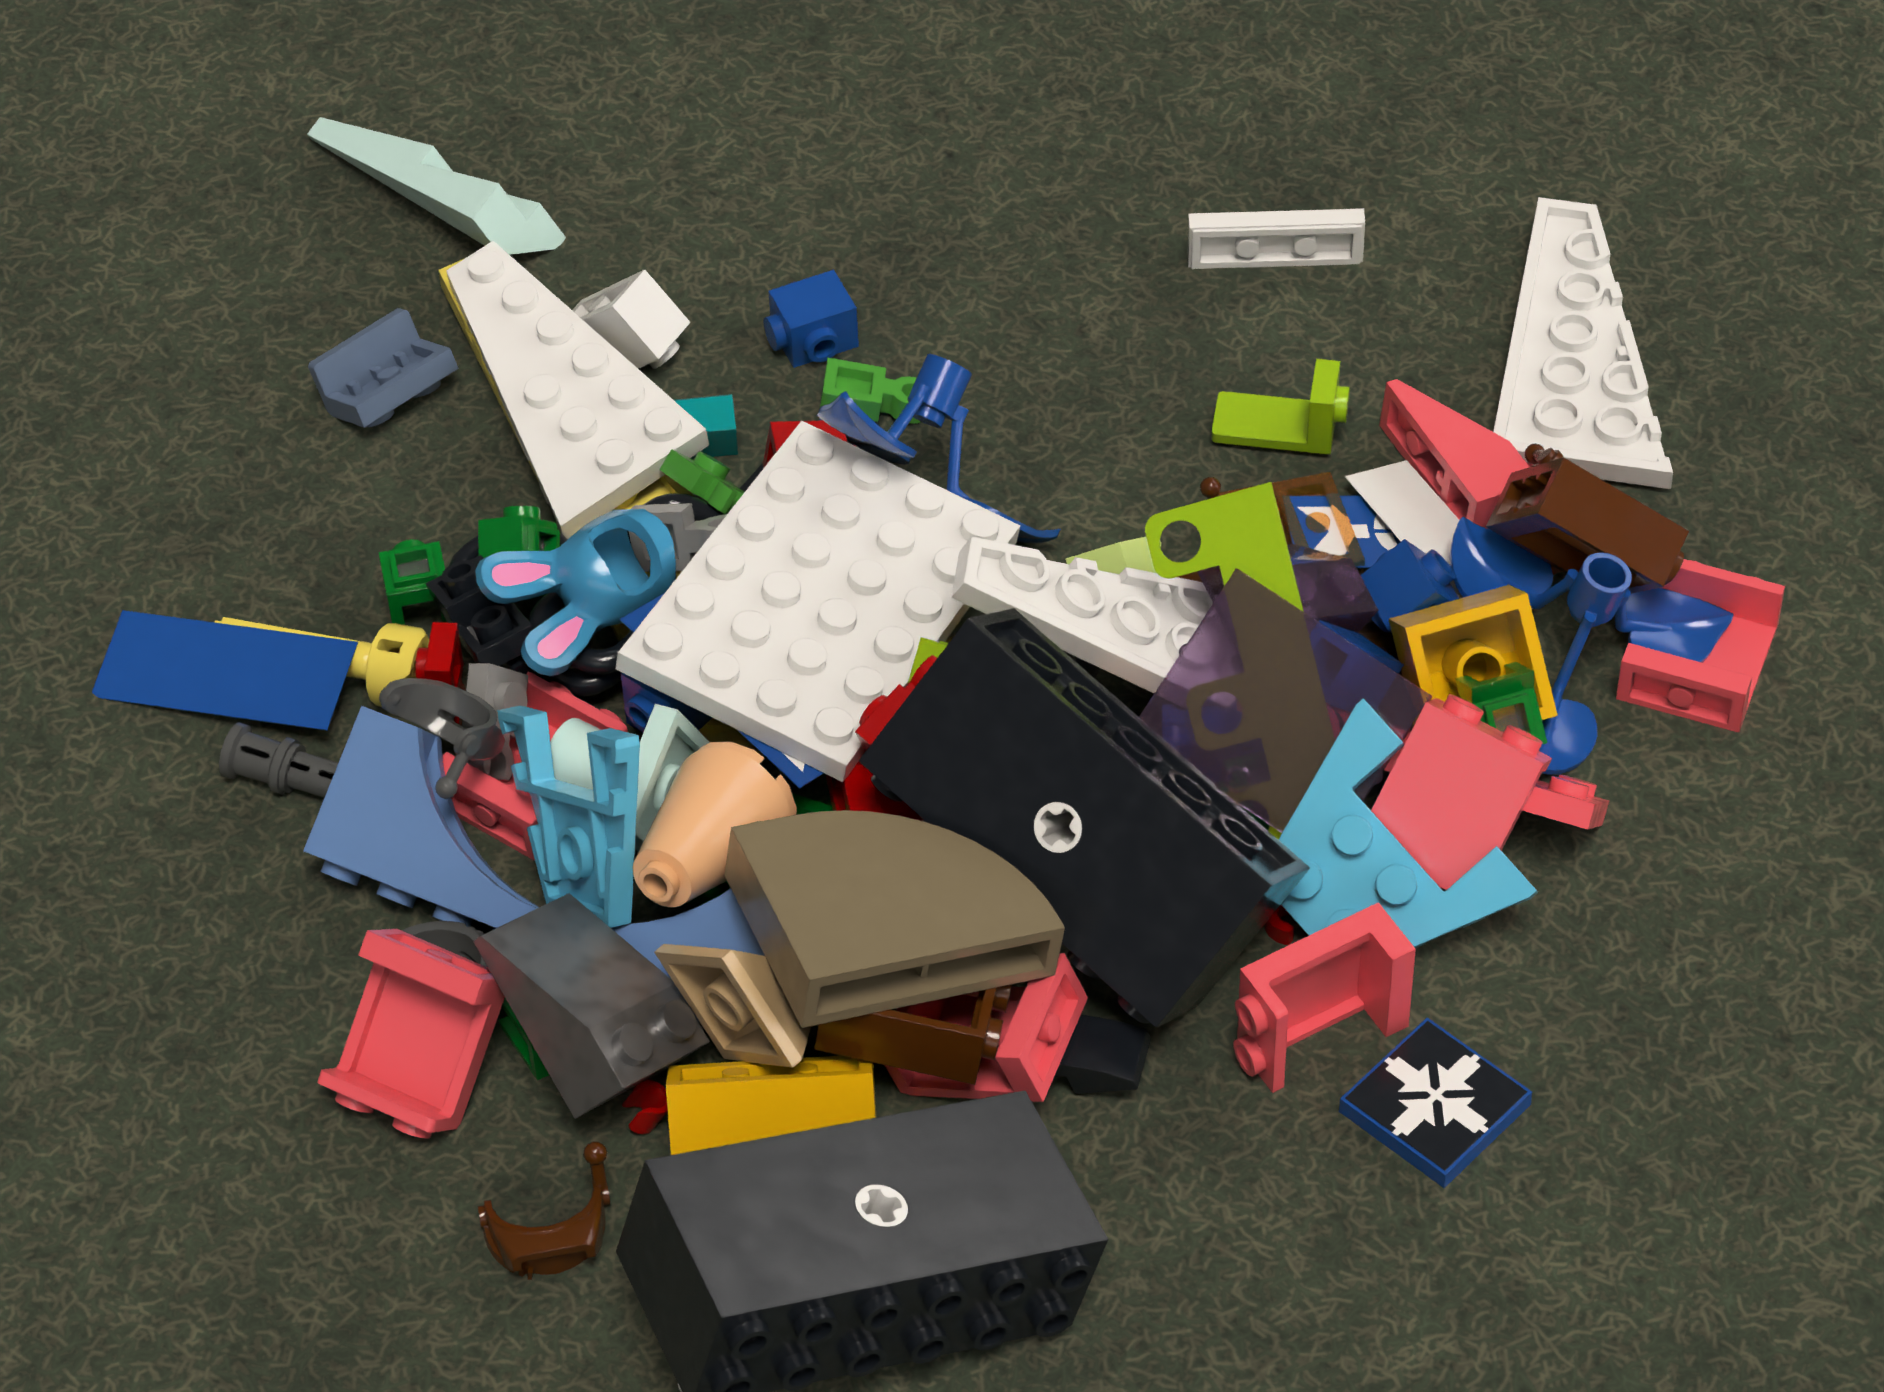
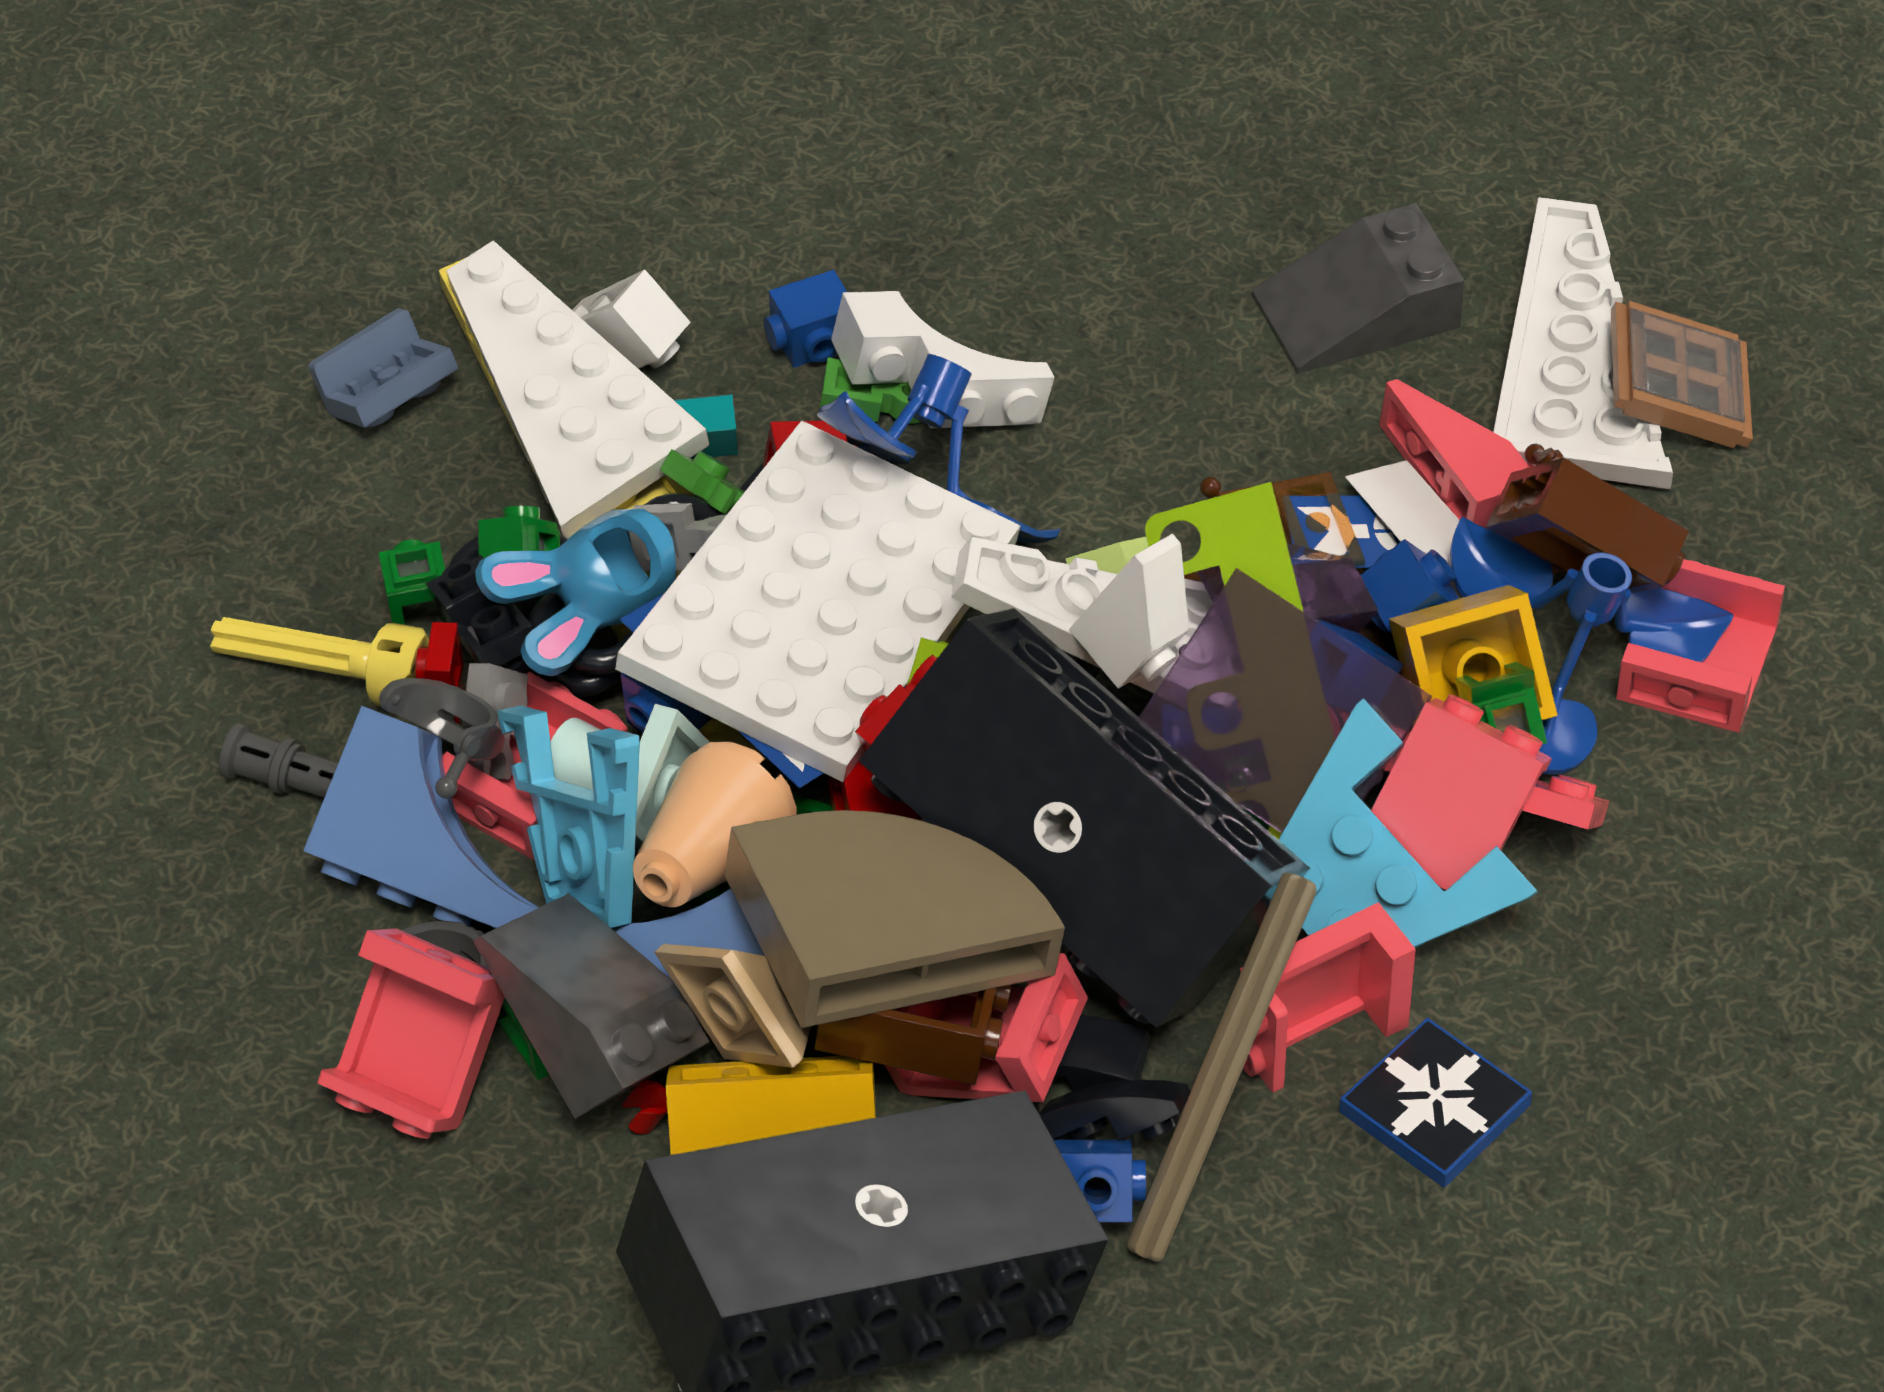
(224, 669): blue sticker -> none
(423, 176): light aqua wedge -> none
(555, 1246): reddish brown helmet -> none
(888, 343): none -> white arch
(1113, 1162): none -> blue brick
(1129, 1104): none -> black slope
(1138, 616): none -> white slope
(1222, 1067): none -> dark tan axle
(1276, 238): white tile -> none
(1285, 421): lime bracket -> none
(1364, 291): none -> flat silver slope
(1680, 374): none -> piece

